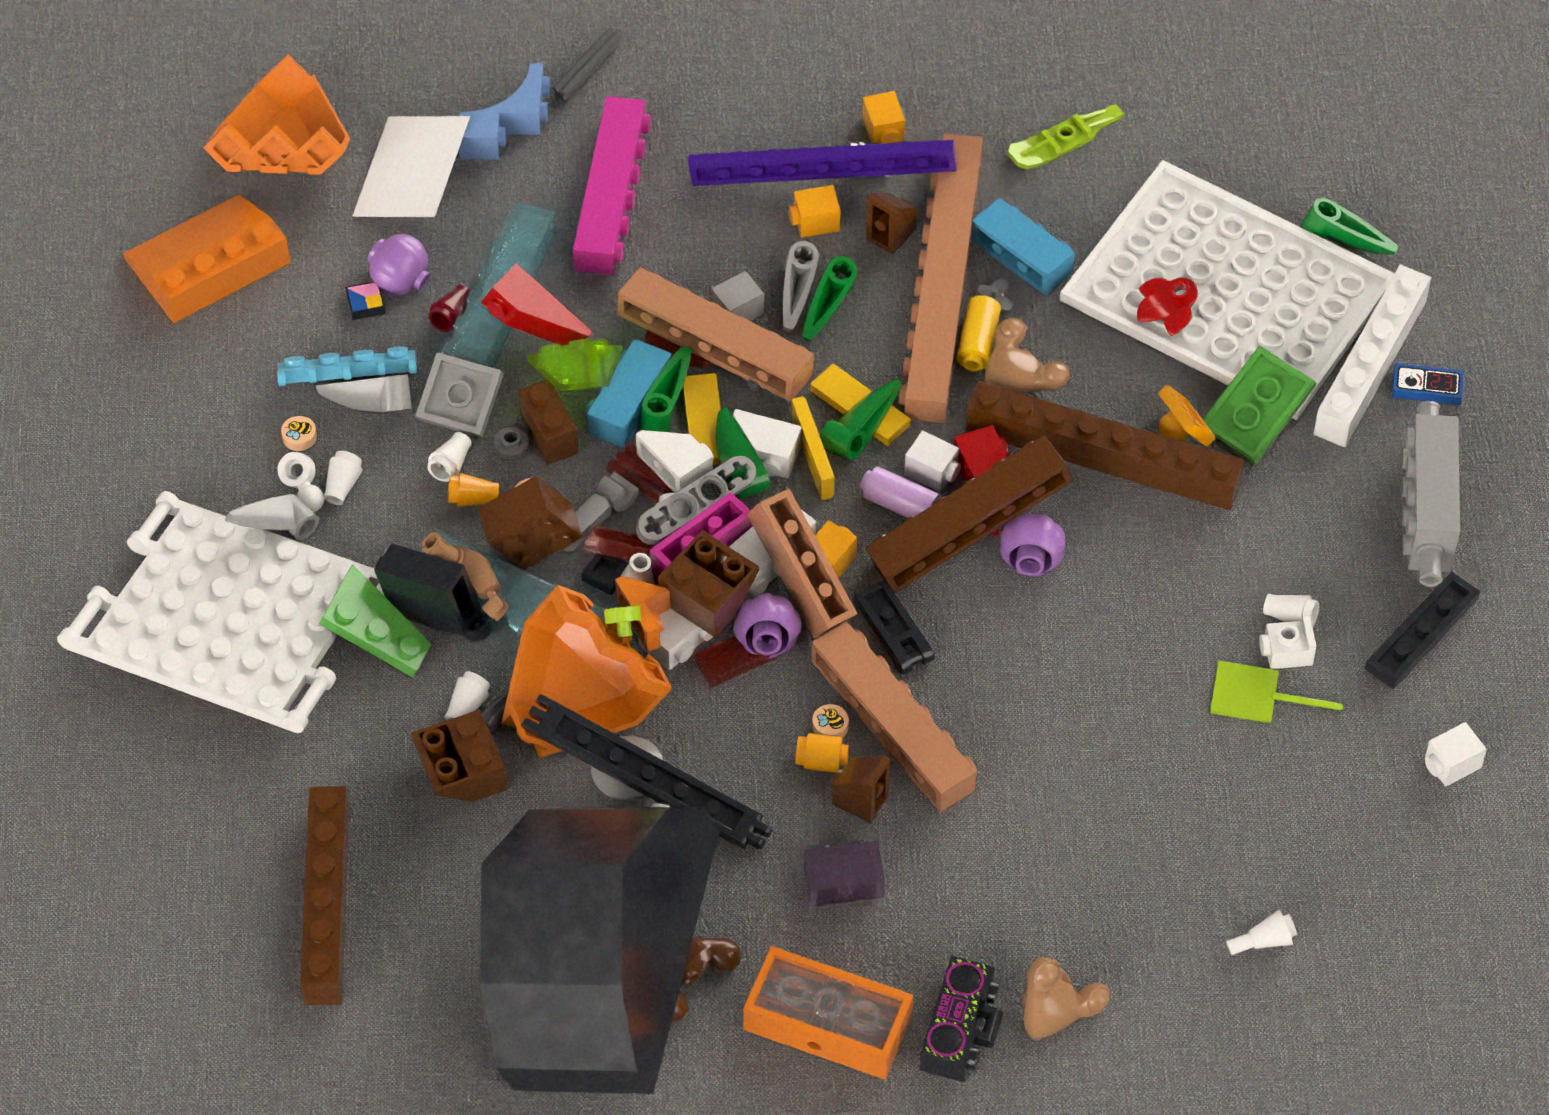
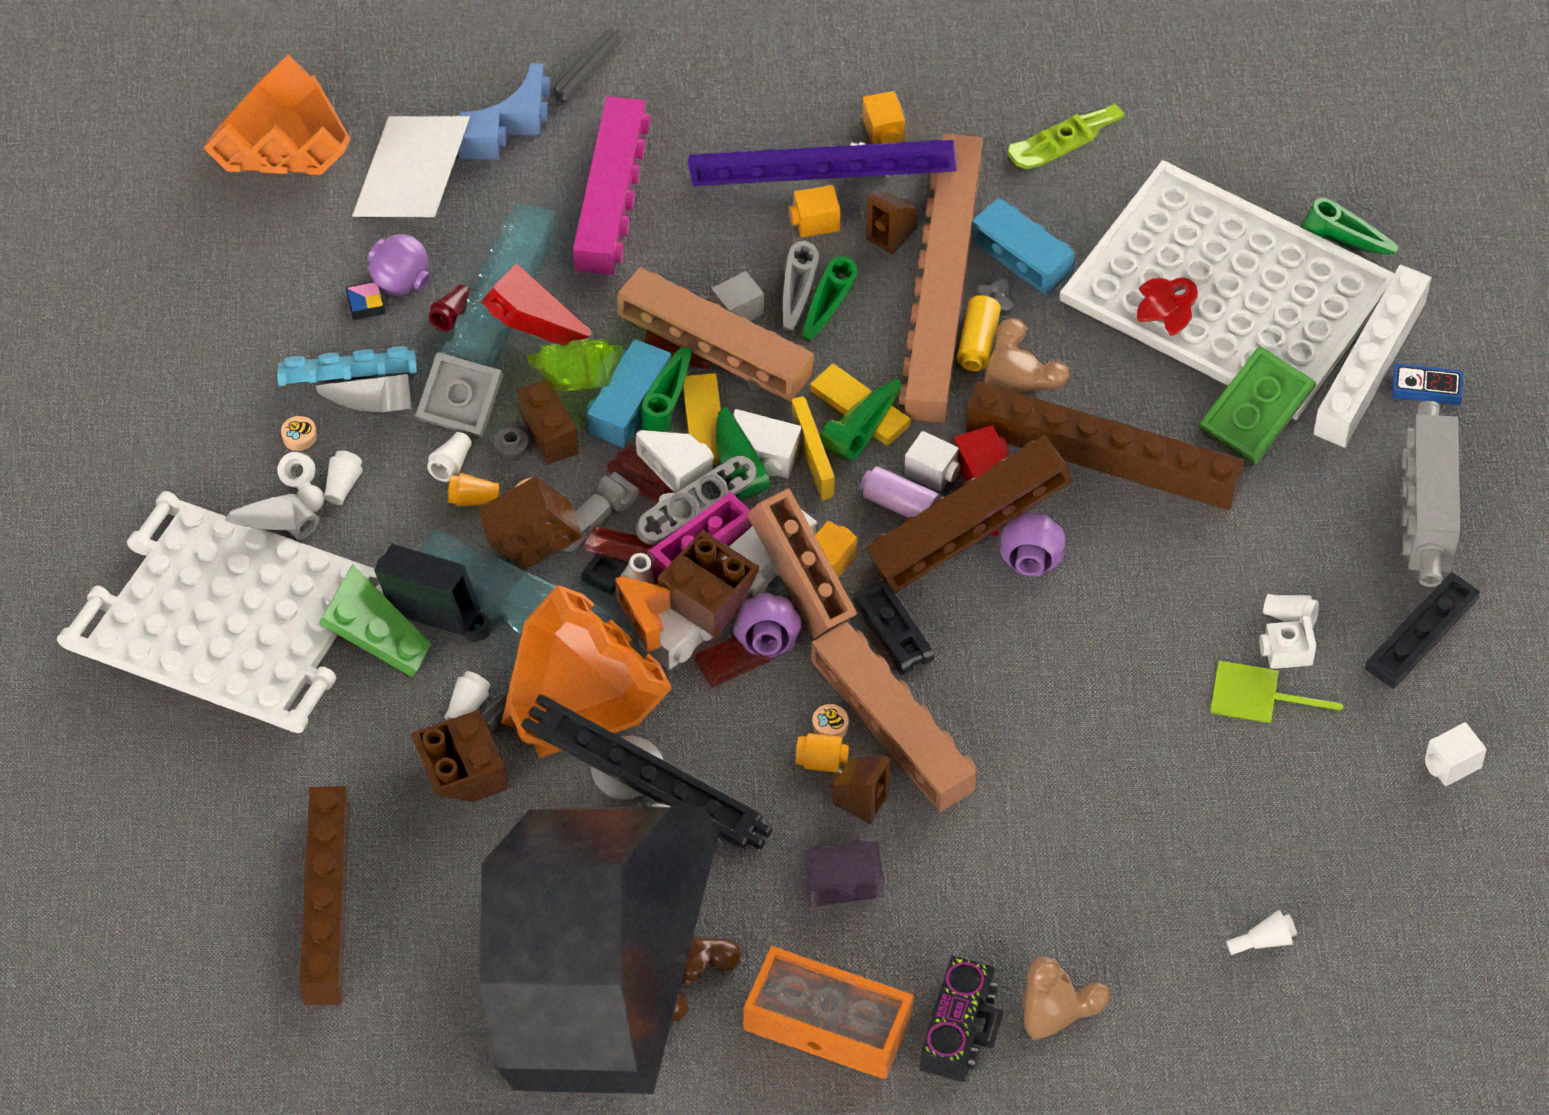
(209, 257): orange slope -> none
(478, 569): medium nougat arm -> none
(622, 618): lime tile -> none
(1182, 419): light orange tile -> none

